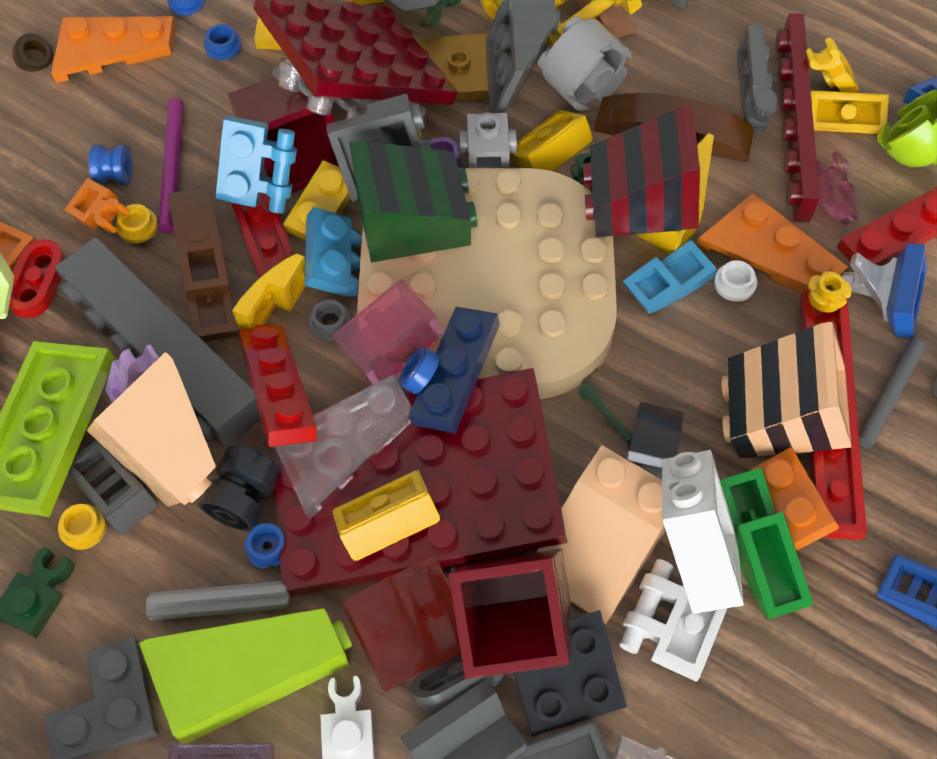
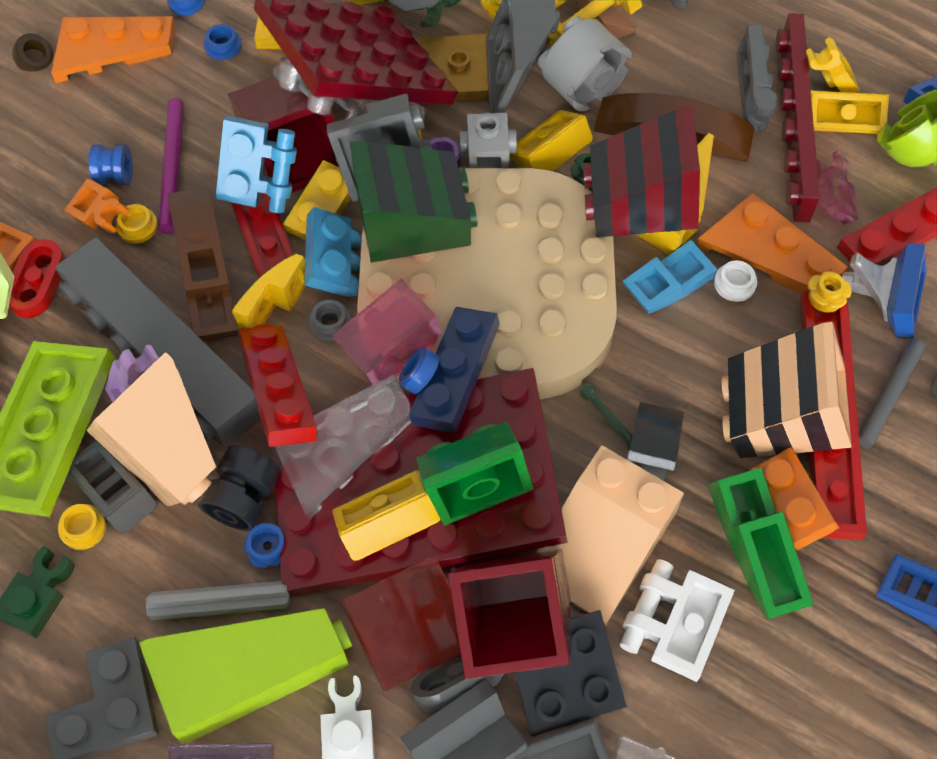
(474, 472): none -> green slope
(701, 531): white window -> none

